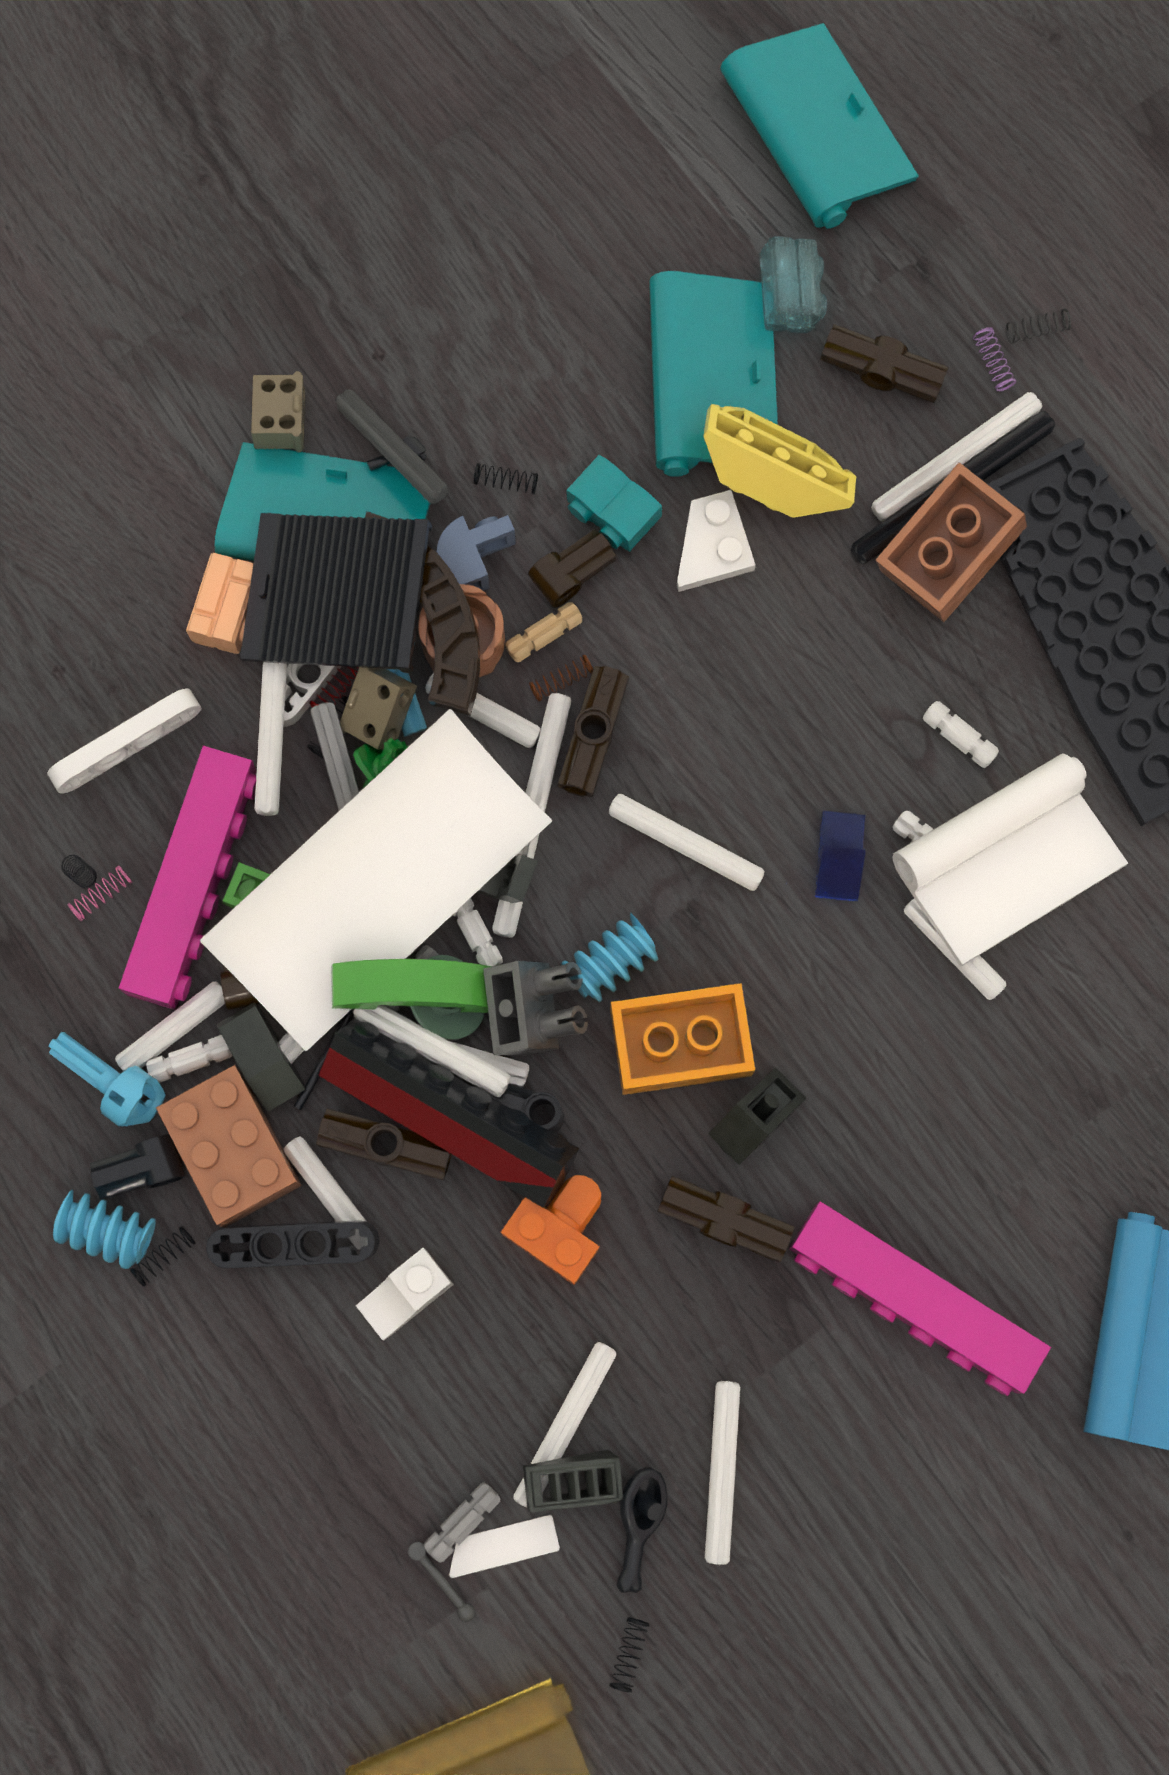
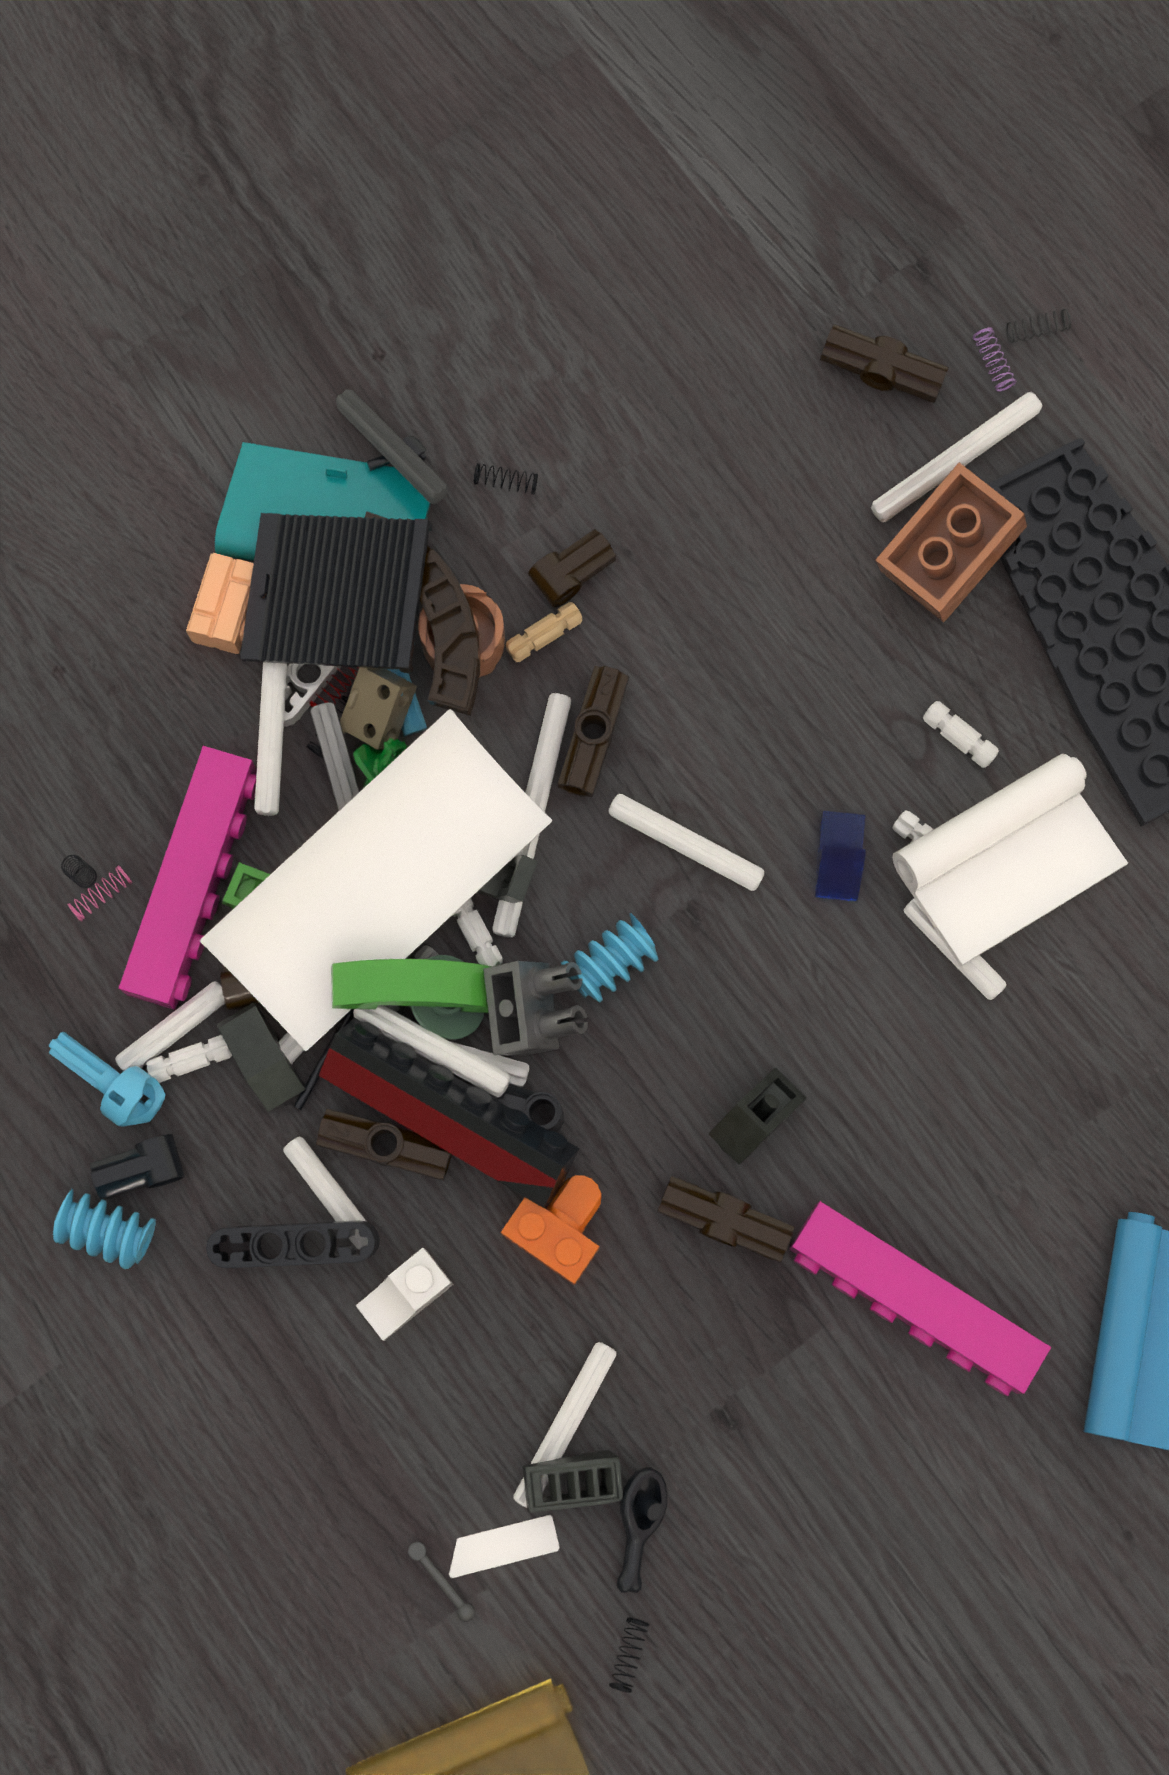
(124, 741): white beam -> none
(184, 1233): black piece -> none
(228, 1147): nougat brick -> none
(278, 412): dark tan piece -> none
(462, 1522): light grey axle -> none
(464, 547): sand blue brick -> none
(501, 720): white axle -> none
(586, 663): dark orange piece -> none
(613, 504): teal brick -> none
(682, 1039): light orange brick -> none
(705, 352): teal door -> none
(714, 543): white wing -> none
(722, 1472): white axle -> none
(775, 464): light yellow wedge -> none
(792, 284): clear light blue brick -> none
(817, 122): teal door -> none
(982, 466): black axle -> none

